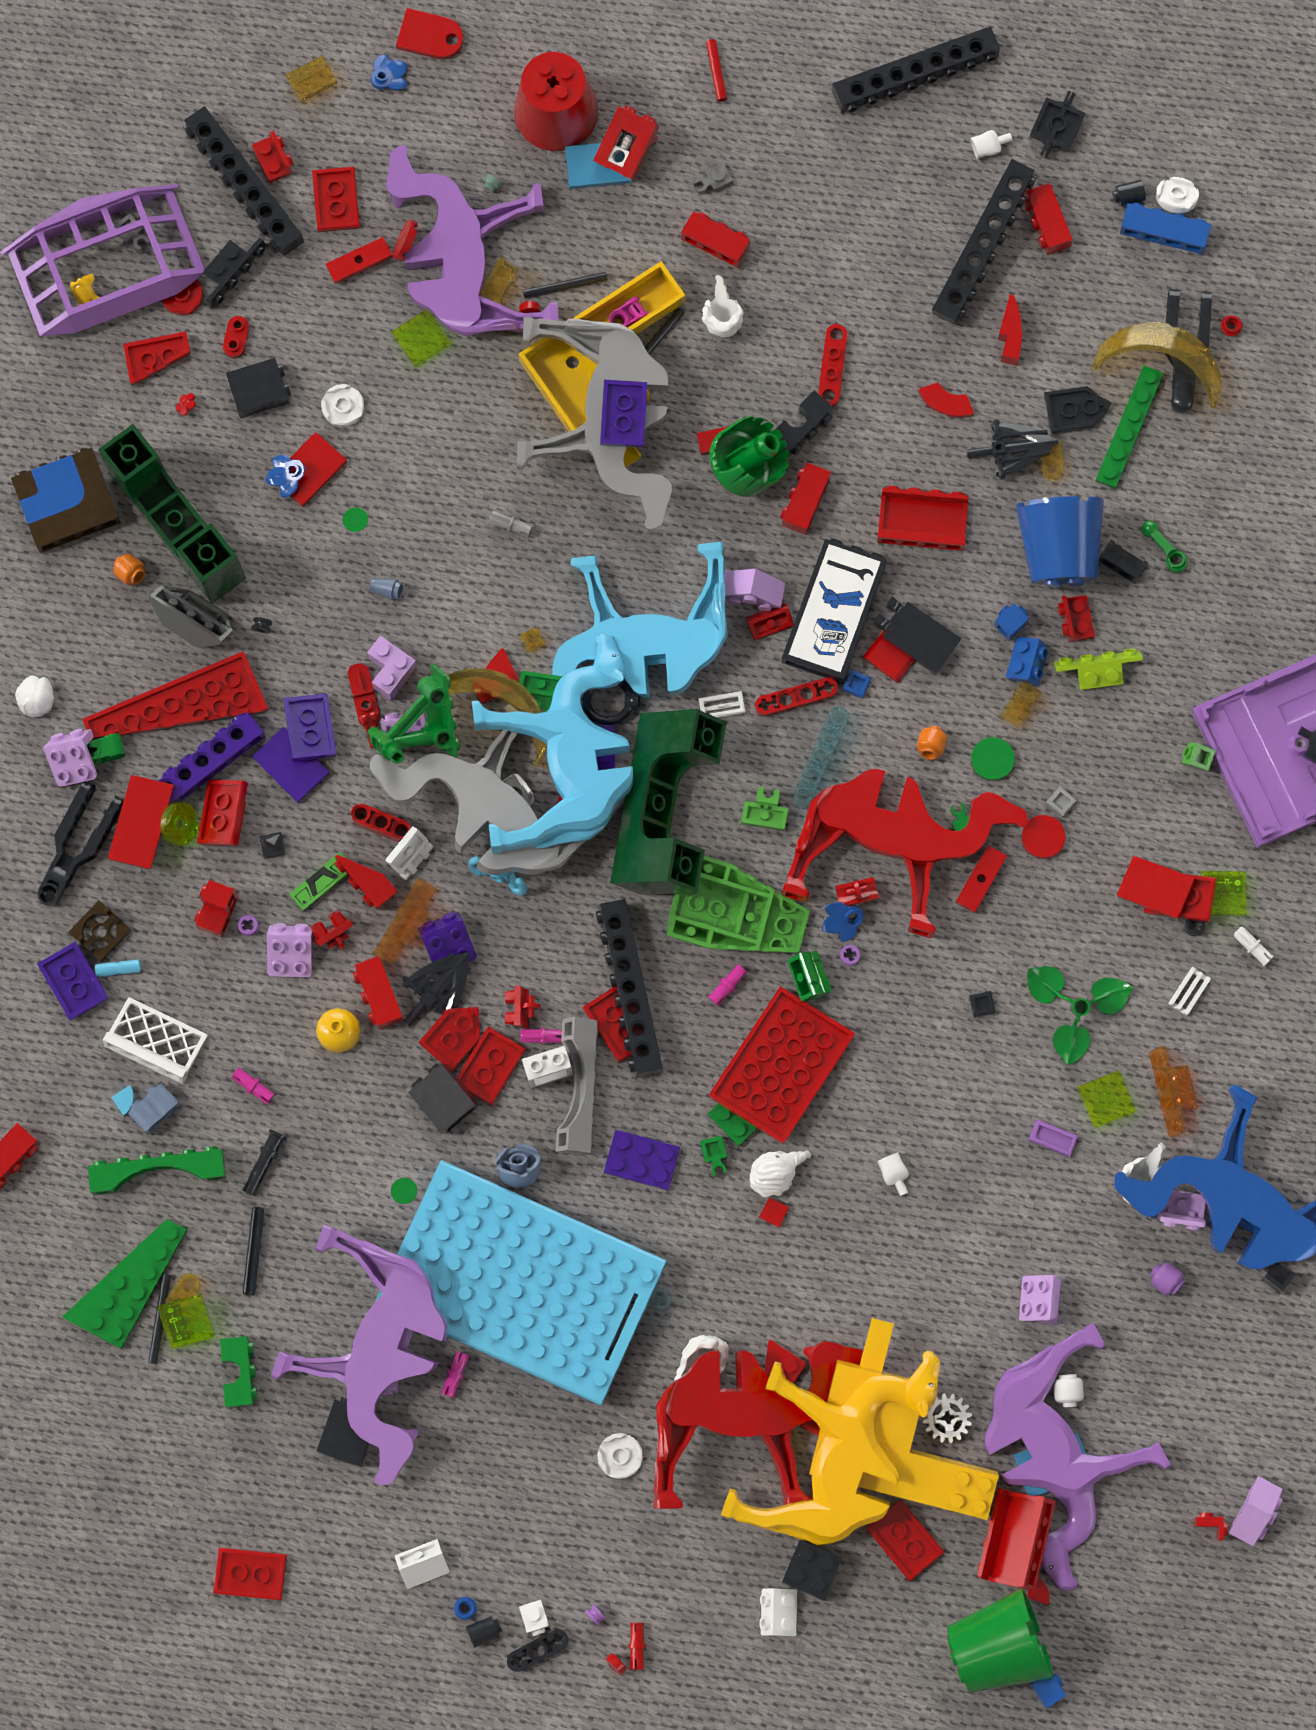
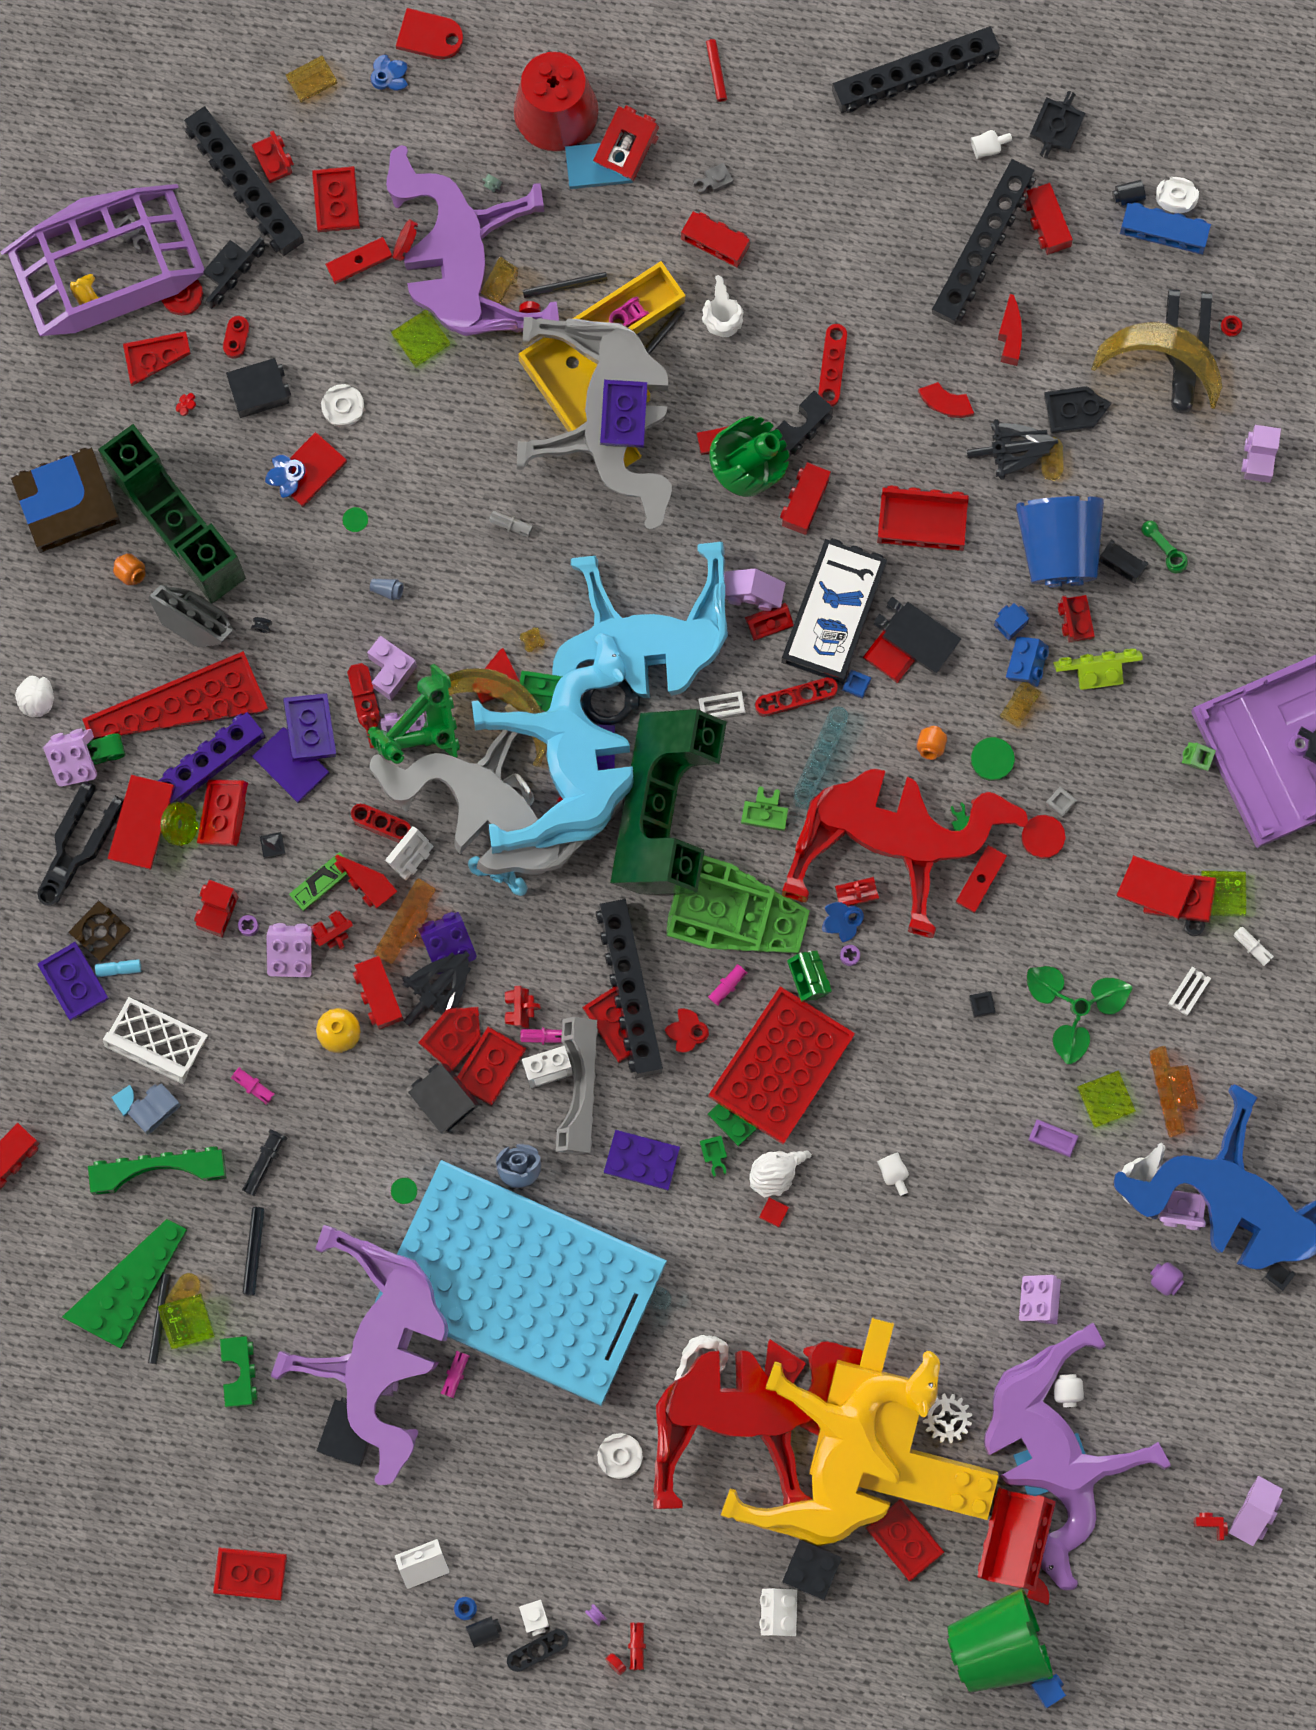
(684, 1030): none -> red plate
(1129, 427): green plate -> none
(1261, 448): none -> lavender brick

